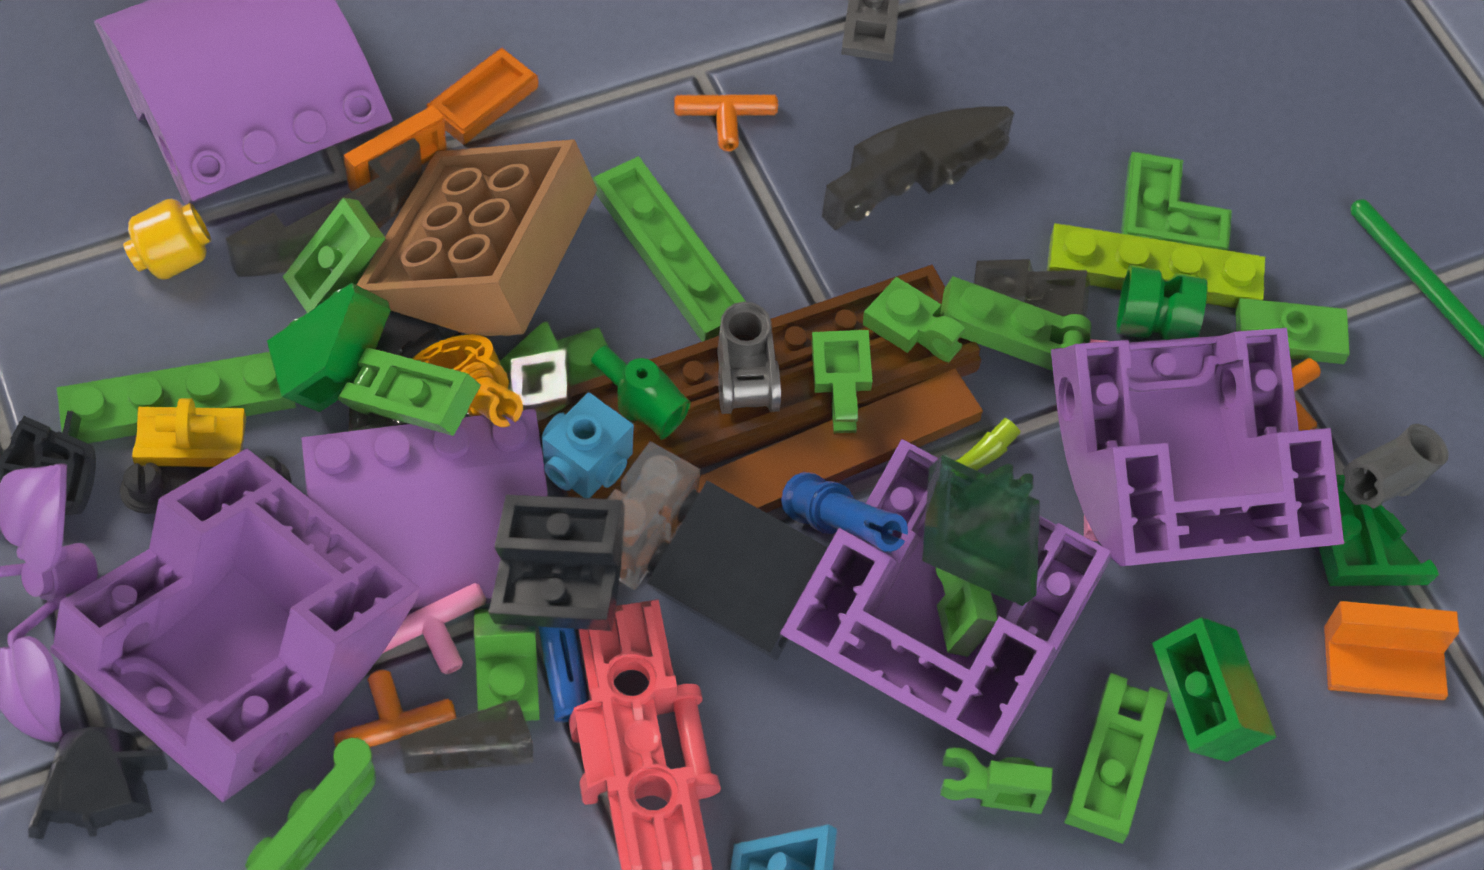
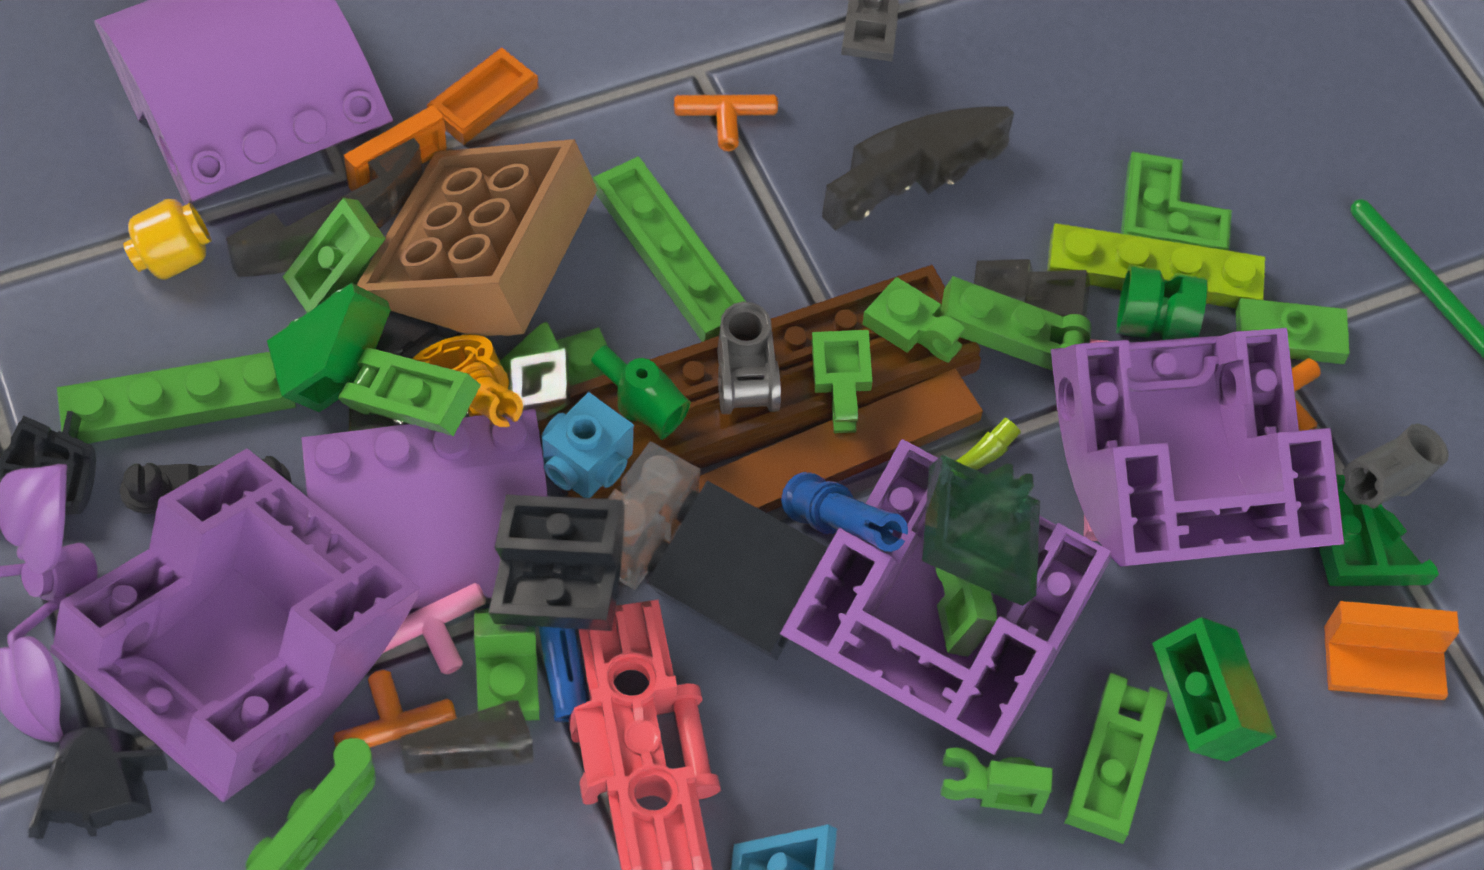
(188, 435): yellow hips -> none

